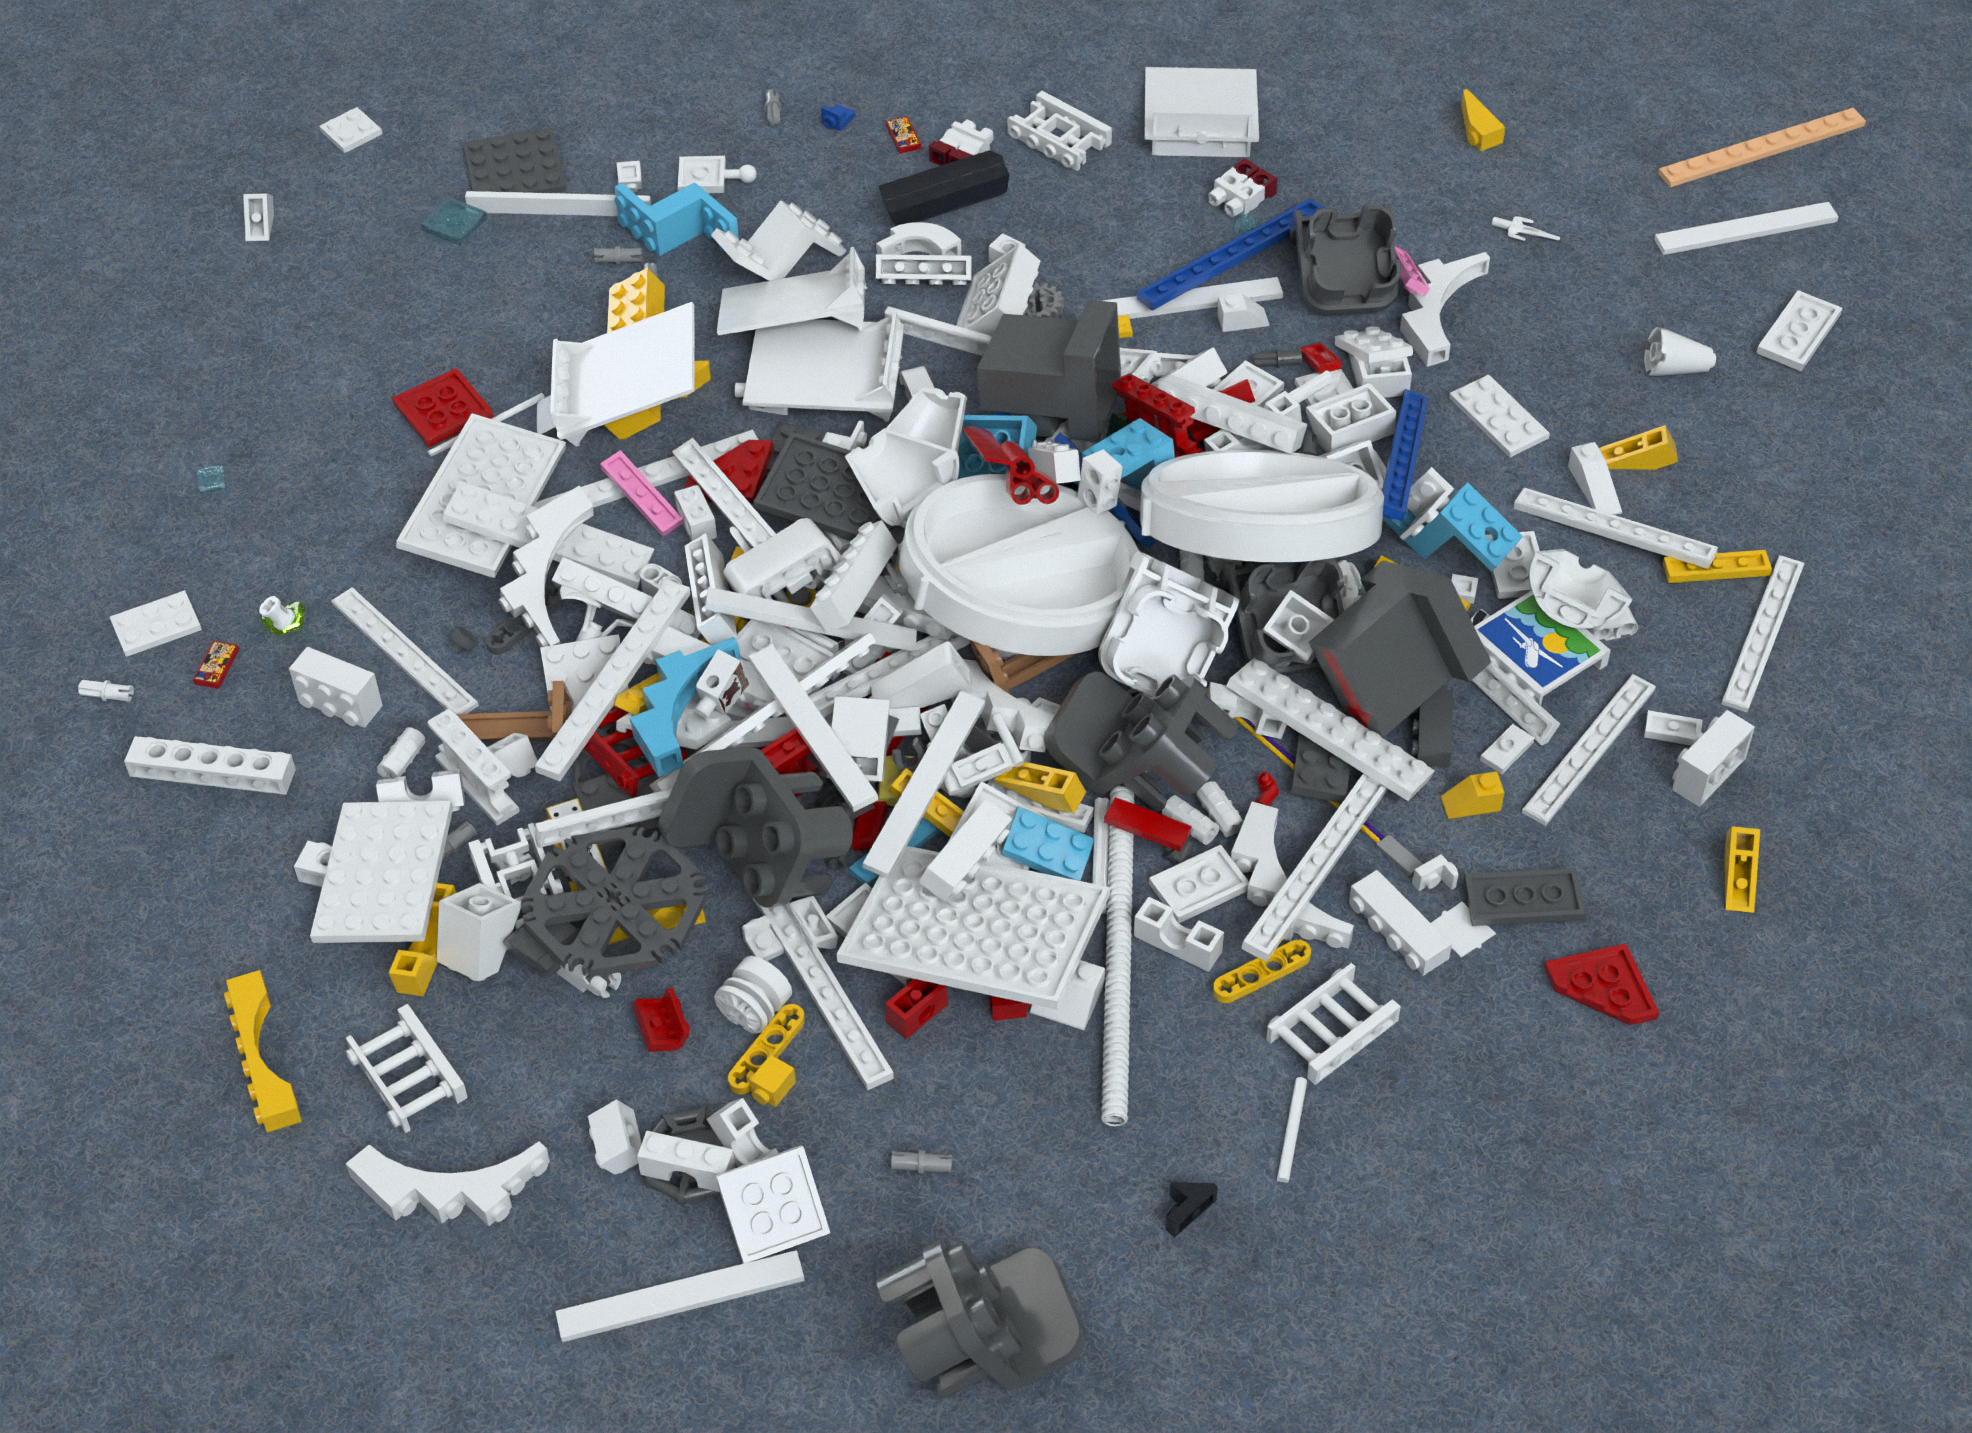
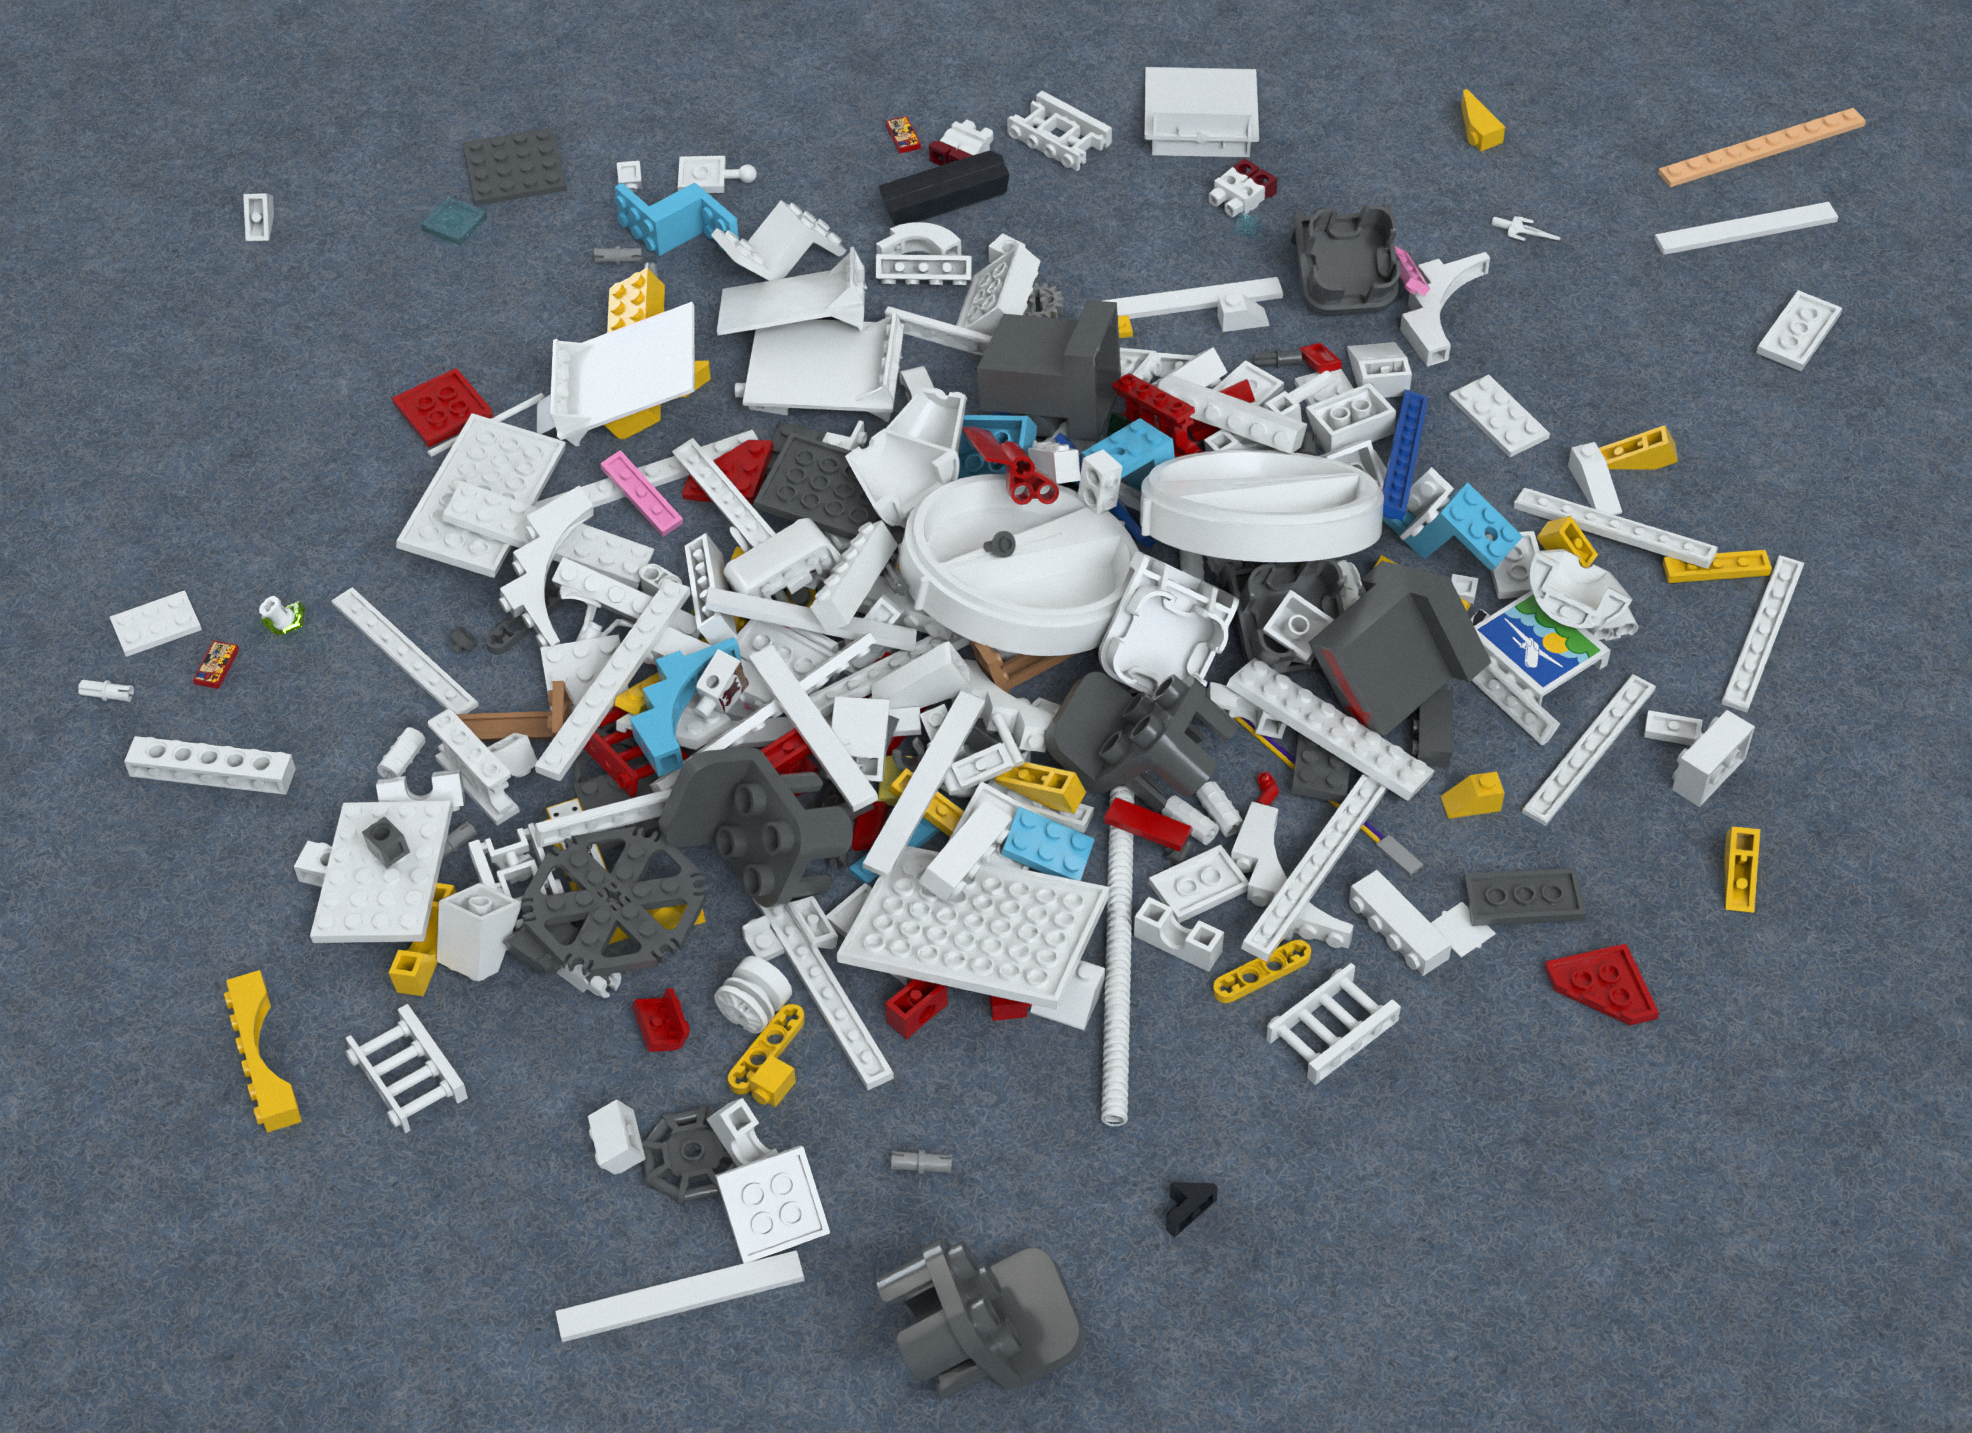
(211, 479): clear light blue plate -> none
(335, 687): white brick -> none
(350, 130): white plate -> none
(386, 842): none -> dark grey brick
(445, 1194): white arch -> none
(546, 203): white tile -> none
(665, 1153): white arch -> none
(695, 513): white brick -> none
(772, 107): light grey axle -> none
(836, 117): blue bracket -> none
(1002, 544): none -> dark grey plate
(1100, 844): white axle -> none
(1222, 258): blue plate -> none
(1292, 1130): white bar -> none
(1373, 345): white plate -> none
(1433, 872): white bracket -> none
(1507, 749): white plate -> none
(1566, 535): none -> yellow slope
(1676, 354): white cone -> none

